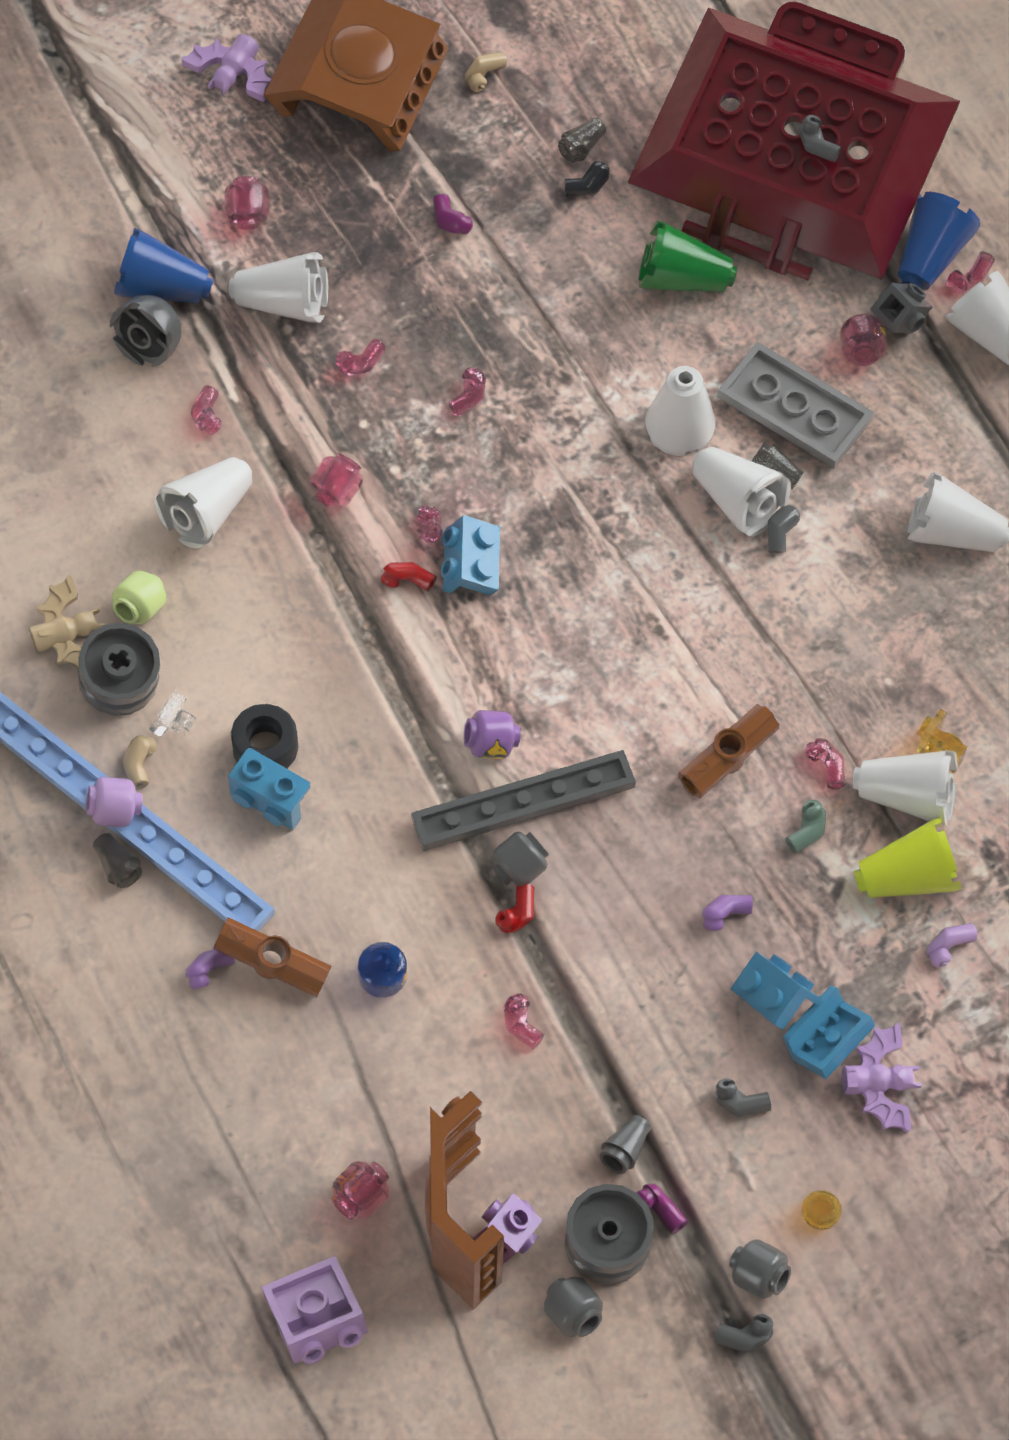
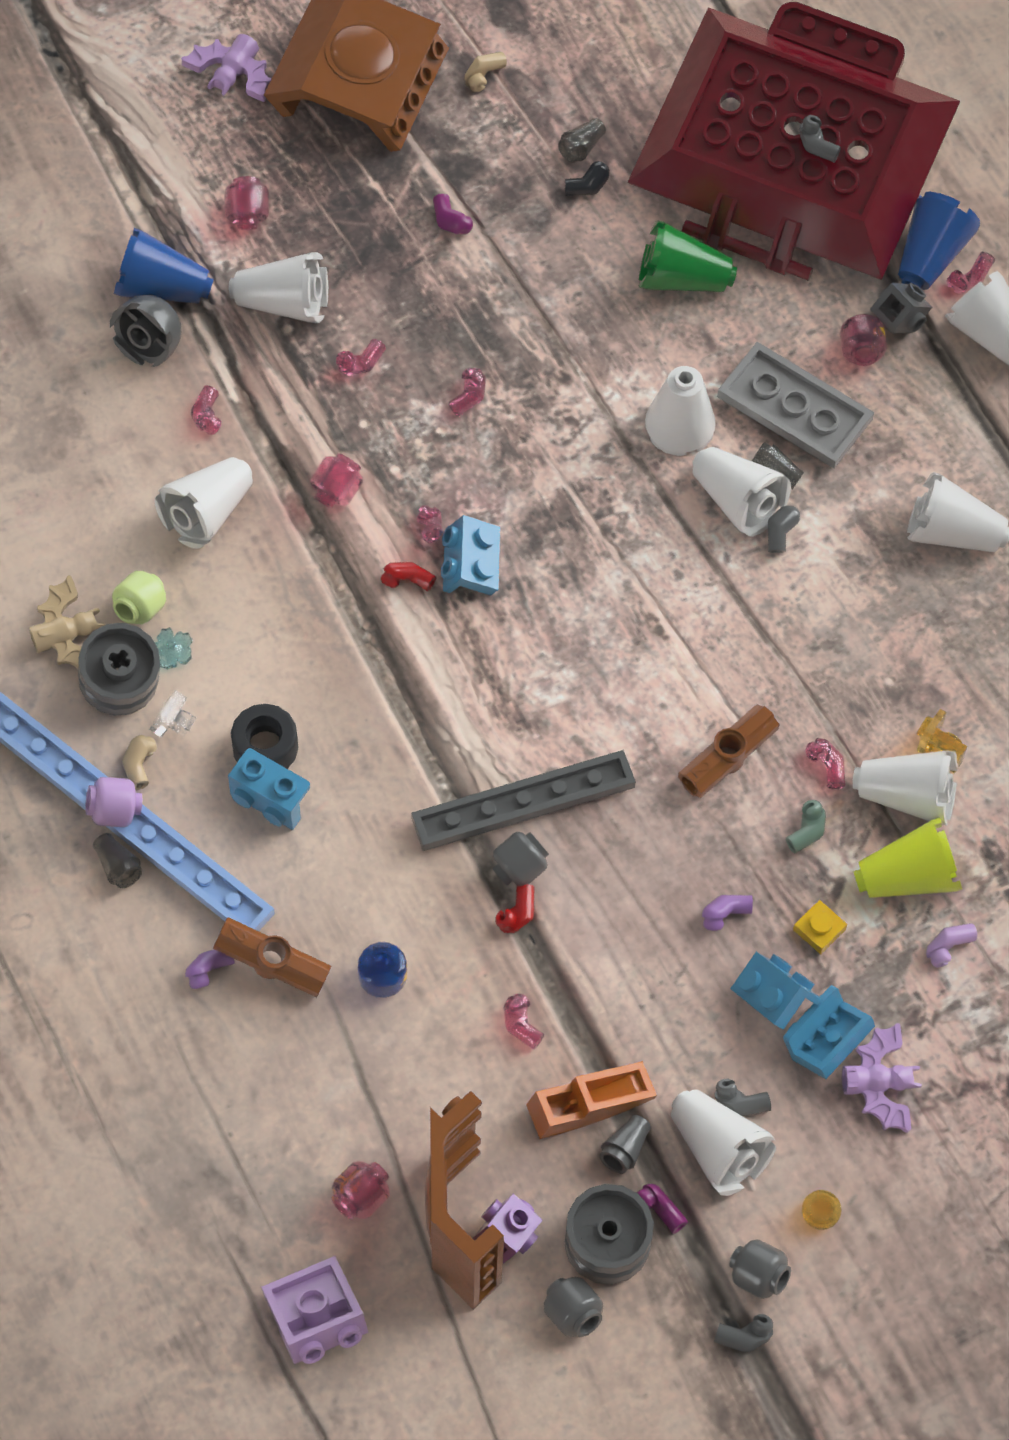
(173, 648): none -> clear light blue plant
(491, 734): medium lavender head -> none
(590, 1099): none -> orange slope
(722, 1141): none -> white cone
(820, 927): none -> yellow plate

